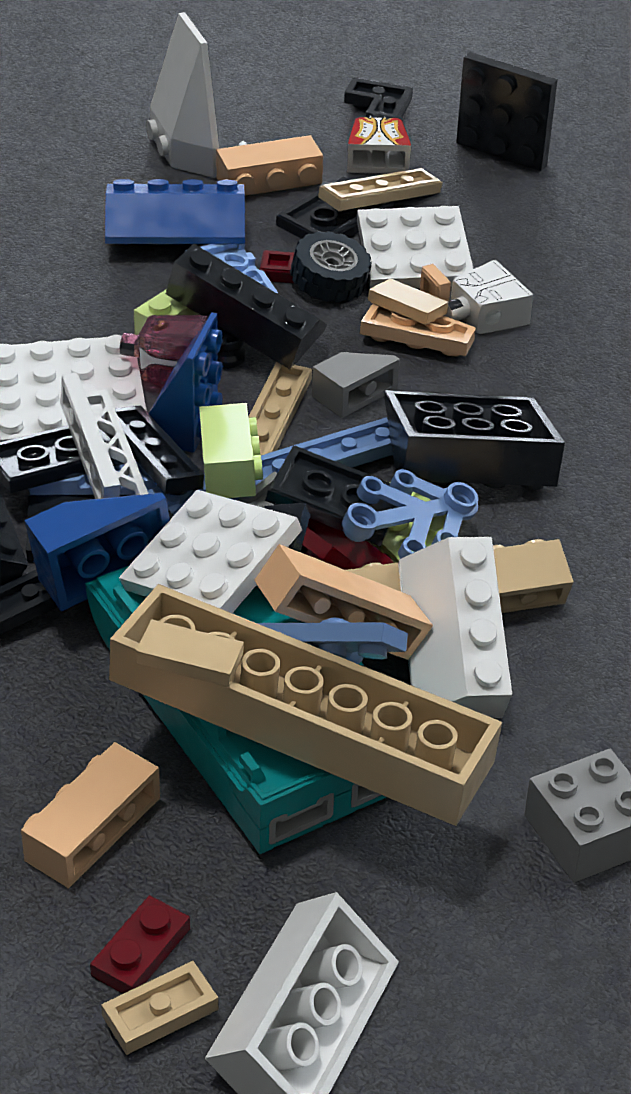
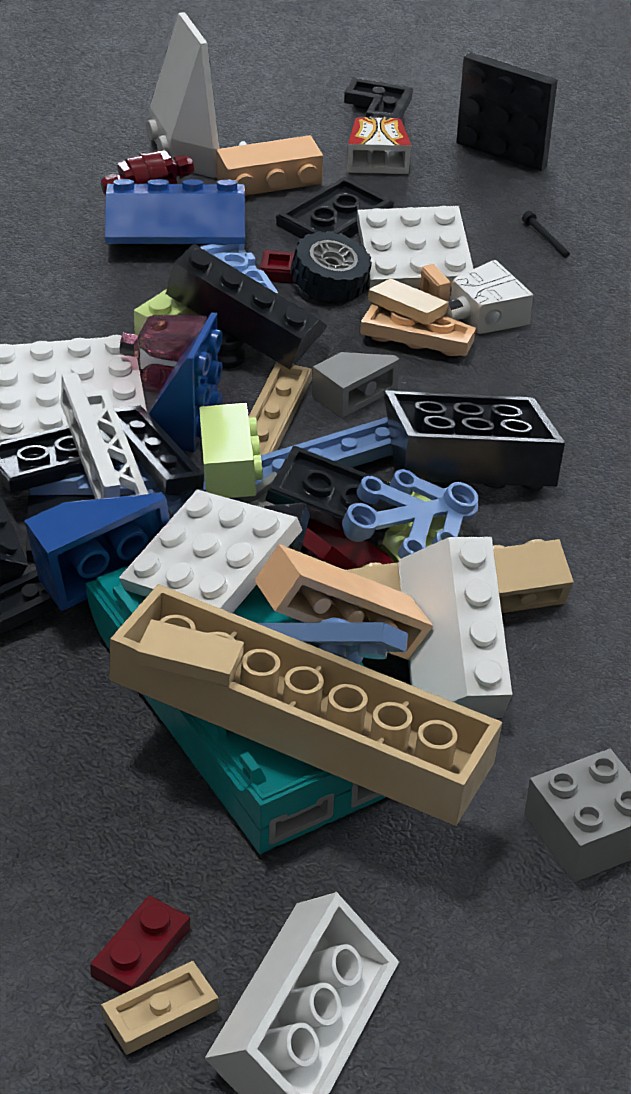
(90, 814): light nougat brick -> none
(150, 167): none -> dark red piece
(379, 189): tan tile -> none
(529, 218): none -> black piece

